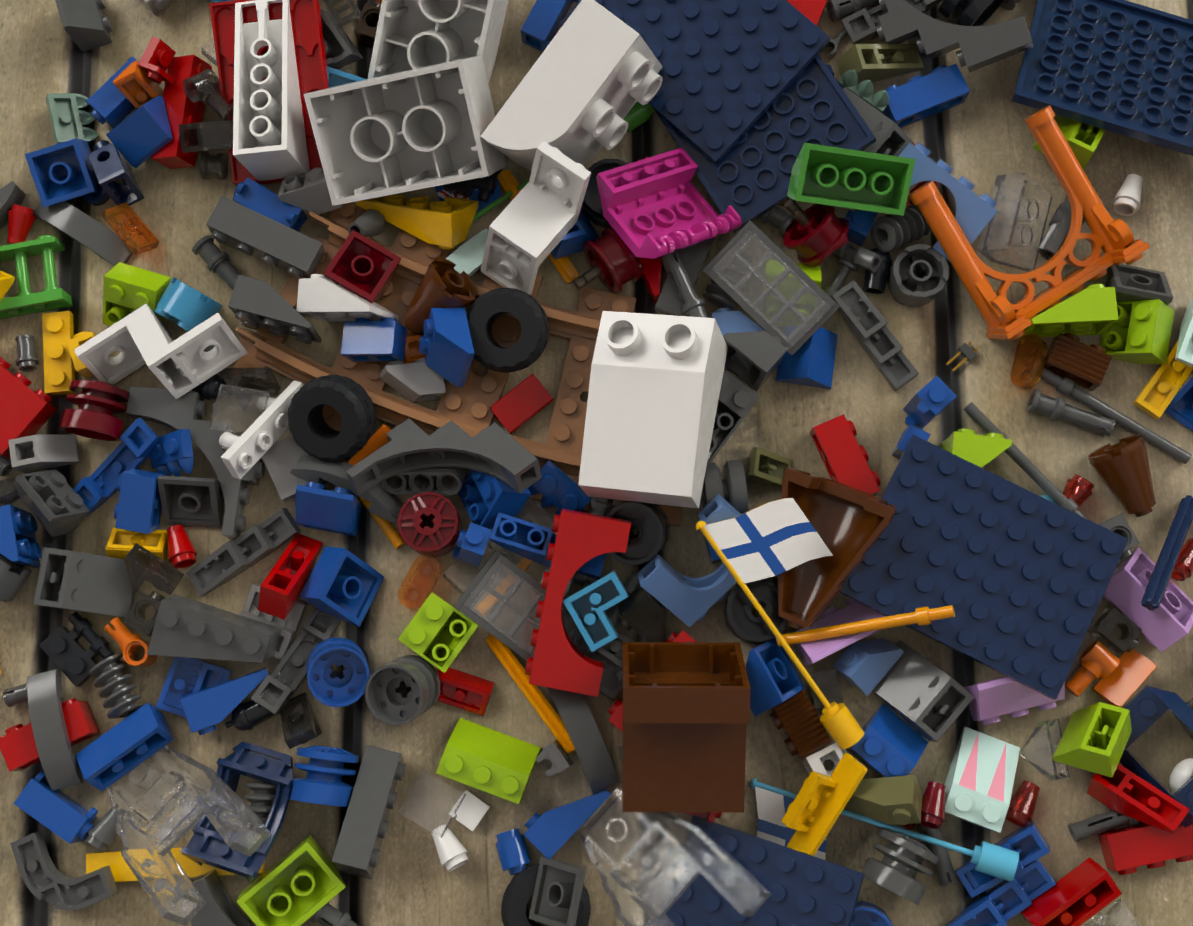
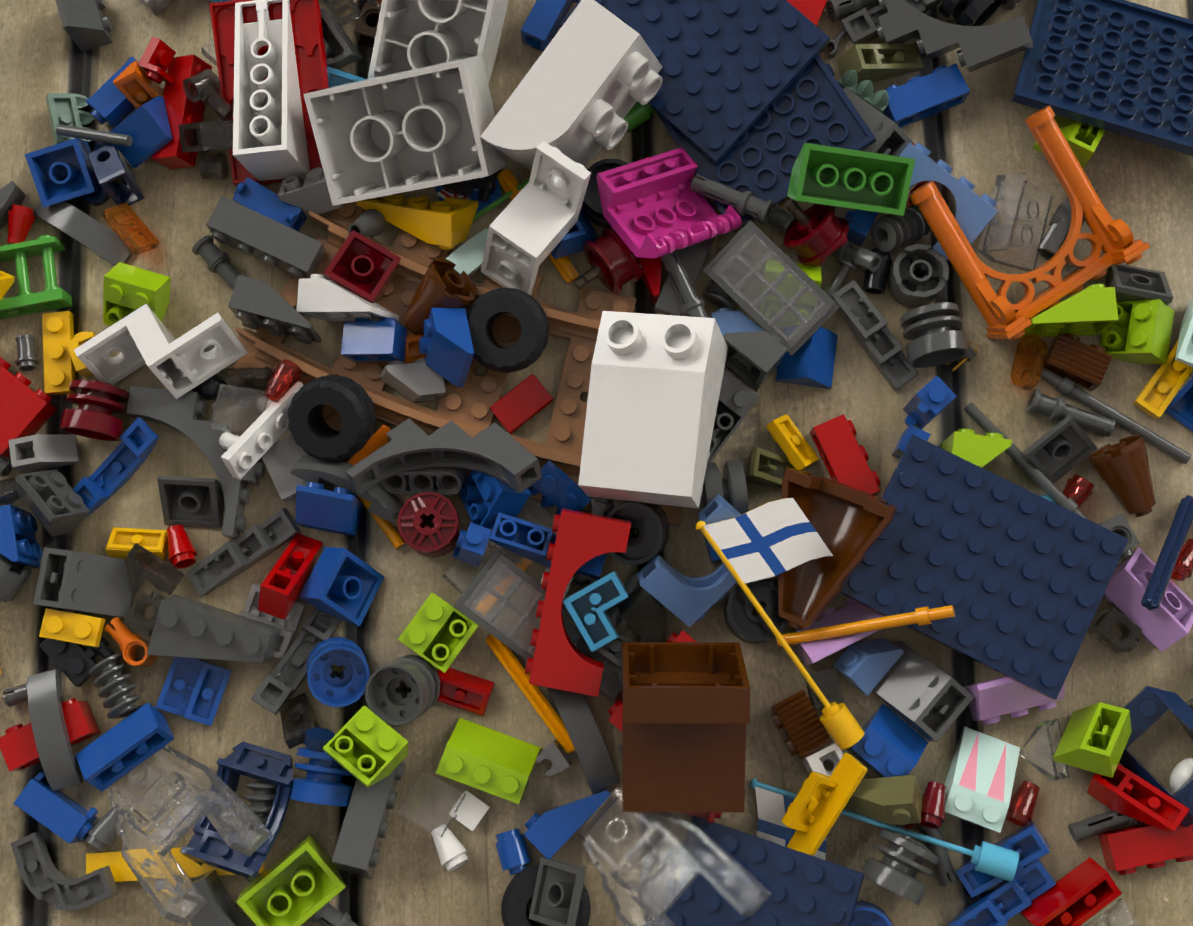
(72, 627): none -> yellow plate
(94, 135): none -> dark grey bar
(138, 501): blue brick -> none
(173, 453): blue plate -> none
(186, 305): dark azure brick -> none
(215, 703): blue slope -> none
(248, 716): black piece -> none
(283, 378): none -> clear red cone
(317, 738): none -> dark blue tile
(367, 747): none -> lime slope
(418, 581): clear orange plate -> none
(743, 202): none -> dark grey pin
(770, 677): blue slope -> none
(792, 442): none -> yellow plate
(934, 335): none -> dark grey wheel
(1060, 449): none -> dark grey slope
(1096, 663): orange pin -> none
(1125, 679): orange slope -> none
(1129, 196): white cone -> none

